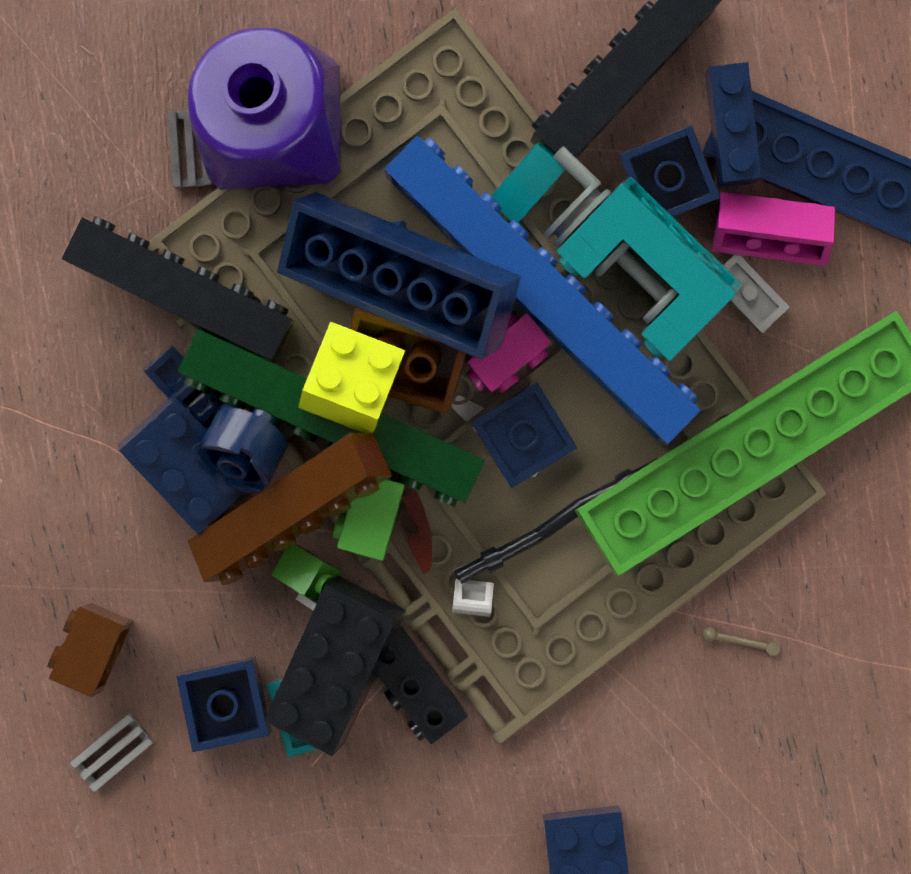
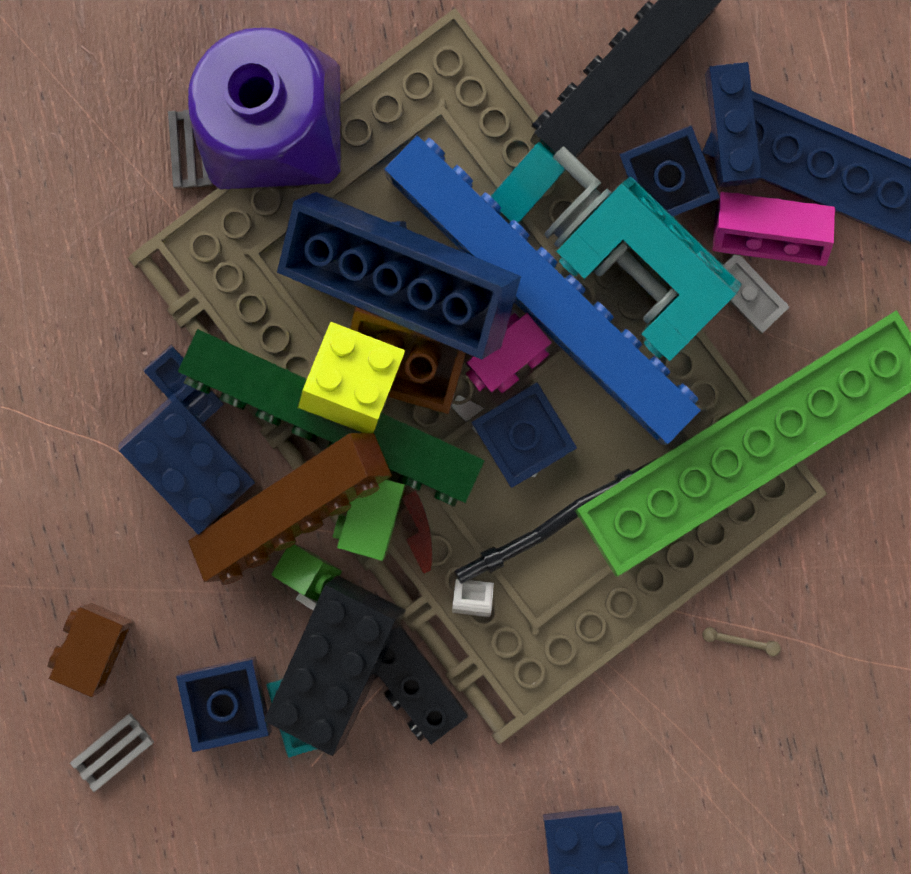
(178, 289): black brick -> none
(242, 448): dark blue brick -> none

